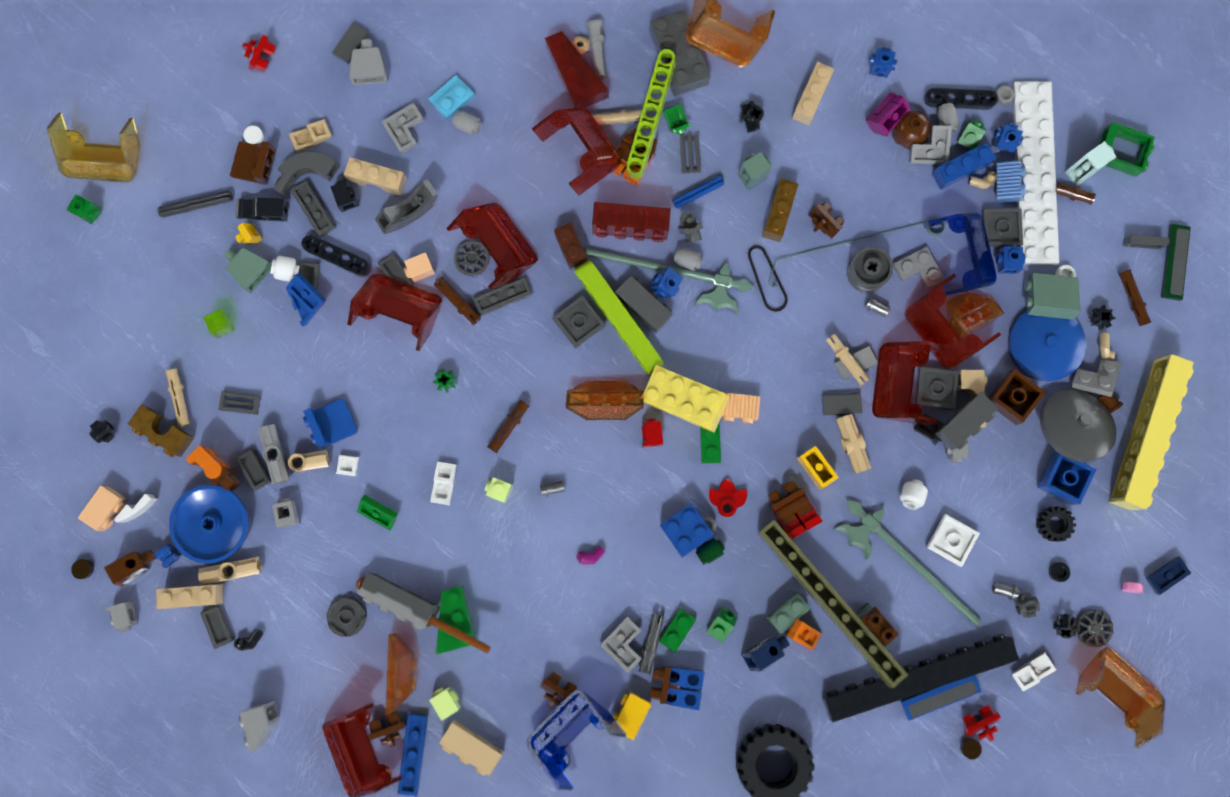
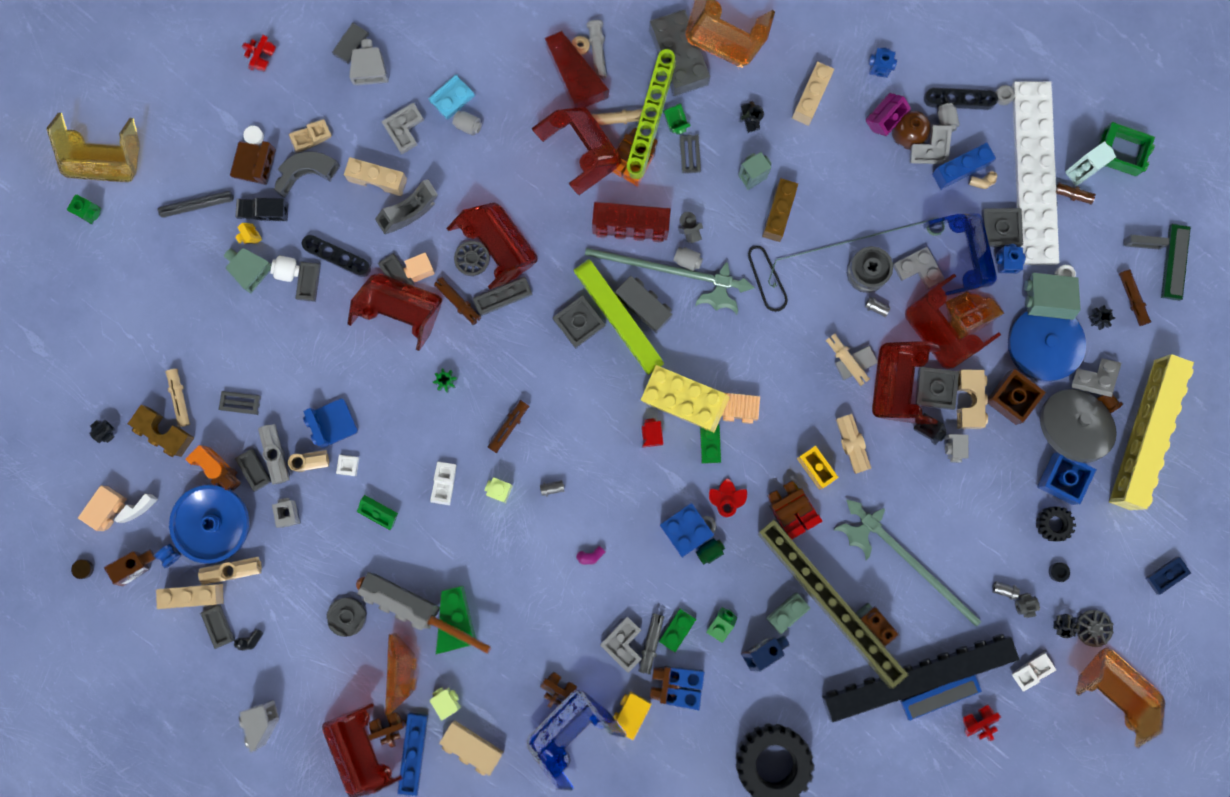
(122, 616): light grey brick -> none
(218, 323): clear neon green brick -> none
(304, 298): blue wing -> none
(313, 208): dark grey tile -> none
(344, 196): black brick -> none
(570, 245): copper brick -> none
(605, 400): clear orange wedge -> none
(666, 283): blue brick -> none
(698, 192): blue axle -> none
(803, 634): orange slope -> none
(825, 221): reddish brown hips -> none
(842, 404): dark grey tile -> none
(913, 494): white head -> none
(953, 540): white plate -> none
(967, 421): dark grey brick -> none
(970, 748): dark brown tile -> none
(972, 134): green bracket -> none
(1007, 137): blue brick -> none
(1010, 181): medium blue brick -> none
(1104, 343): tan arm -> none
(1132, 587): bright pink tile -> none

